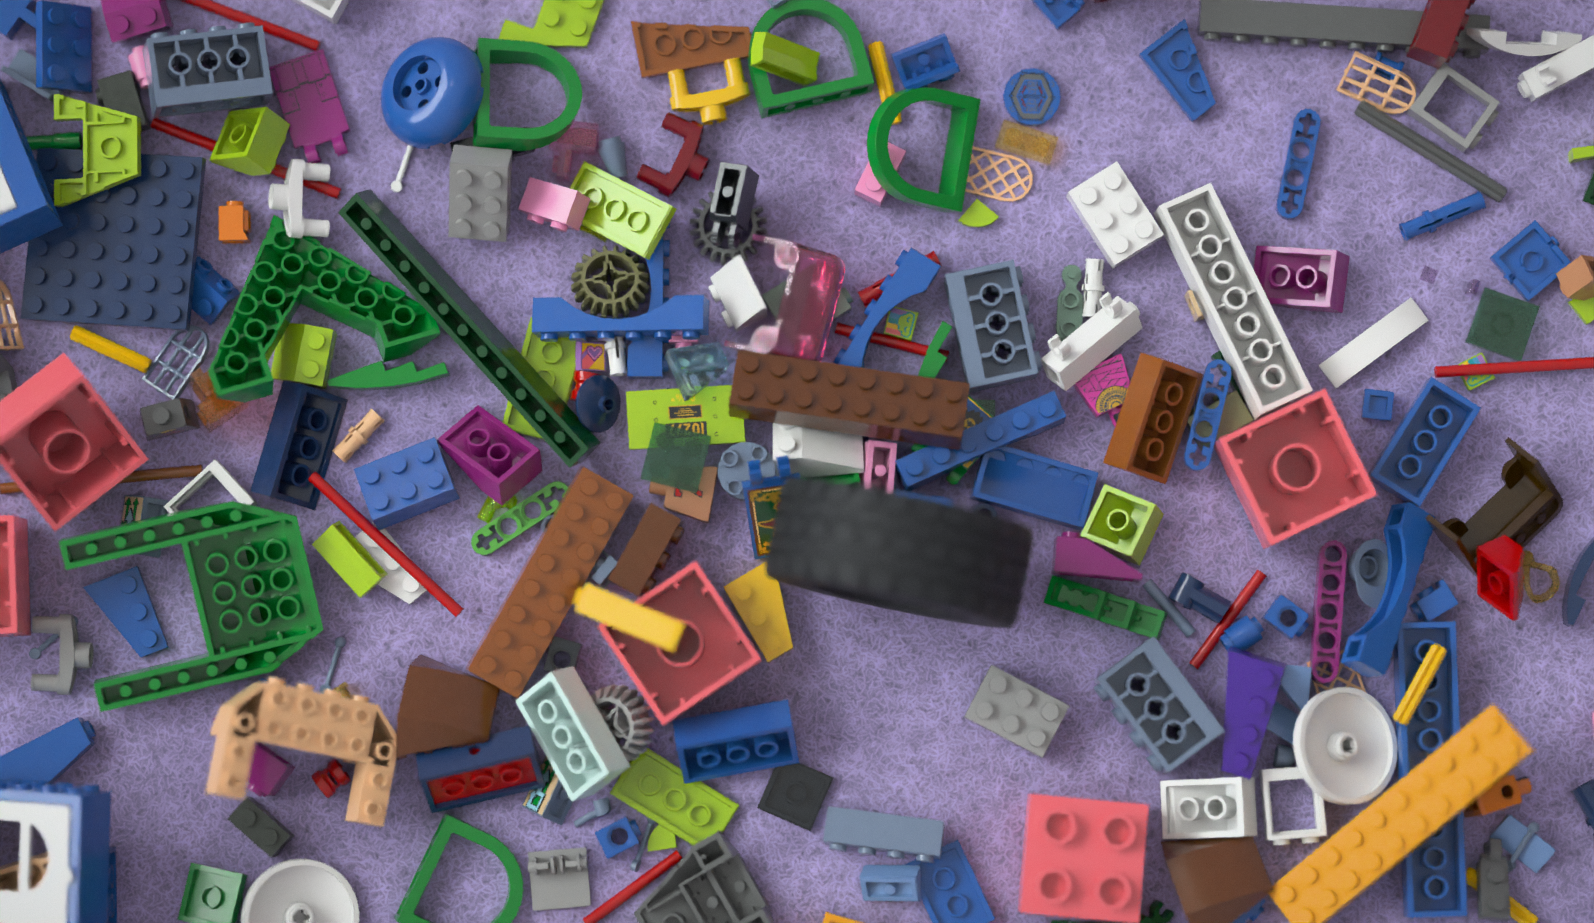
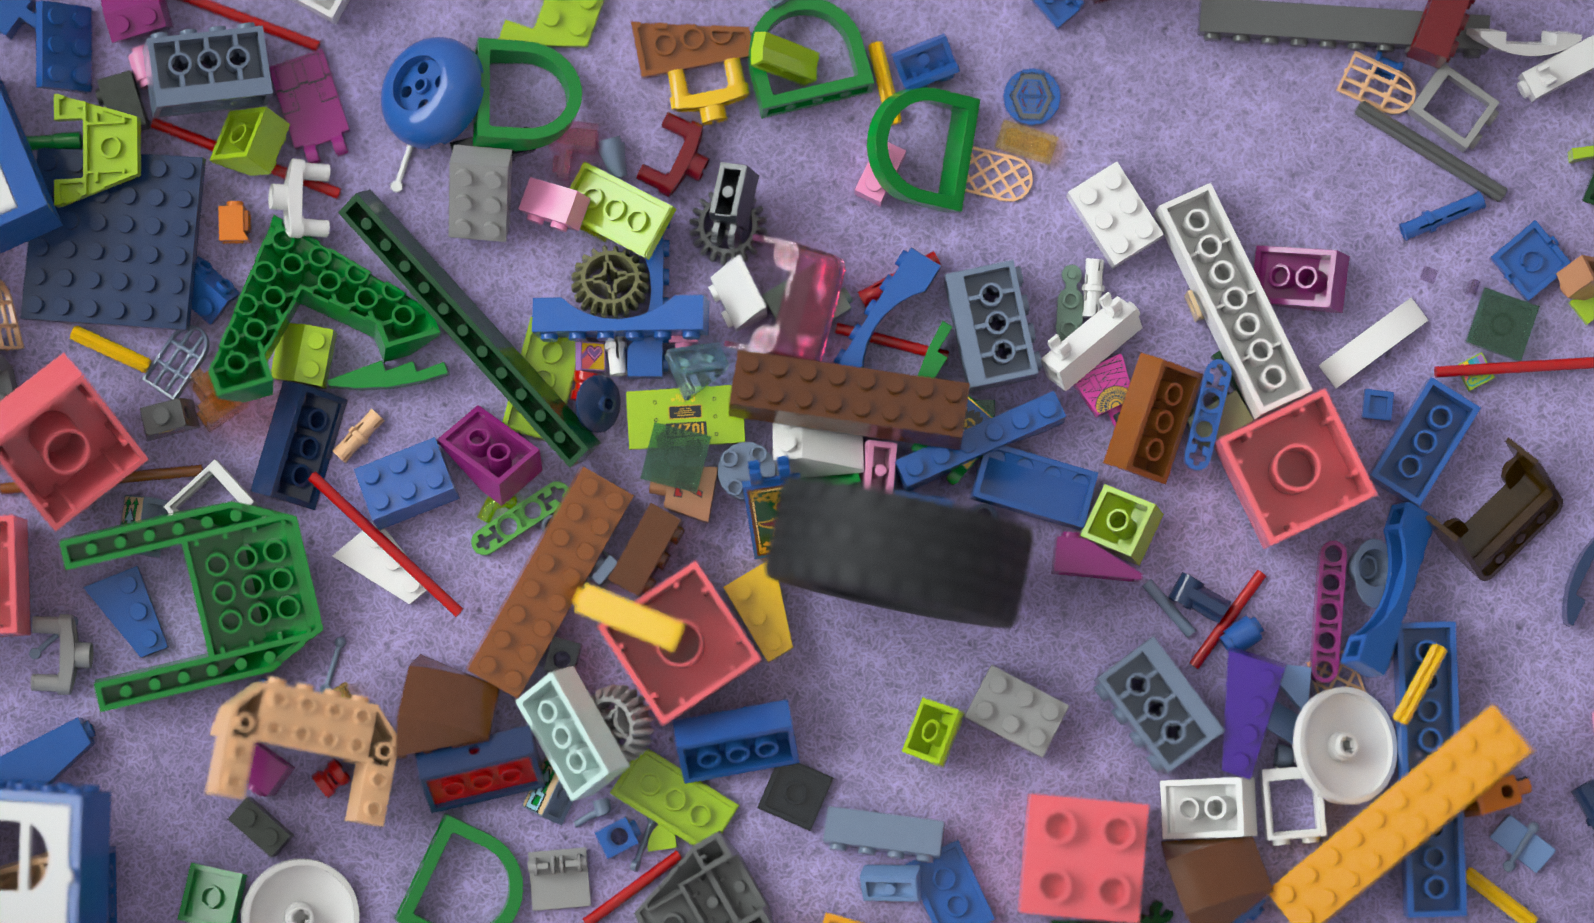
(24, 70): sand blue panel -> none
(349, 559): lime piece -> none
(900, 323): tile -> none
(933, 732): none -> lime slope
(978, 215): lime tile -> none
(1105, 607): green slope -> none
(1178, 69): blue wing -> none
(1273, 614): blue brick -> none
(1301, 165): blue beam -> none
(1433, 602): blue brick -> none
(1493, 883): dark grey hinge -> none
(1501, 575): red slope -> none
(1529, 561): clear yellow piece -> none

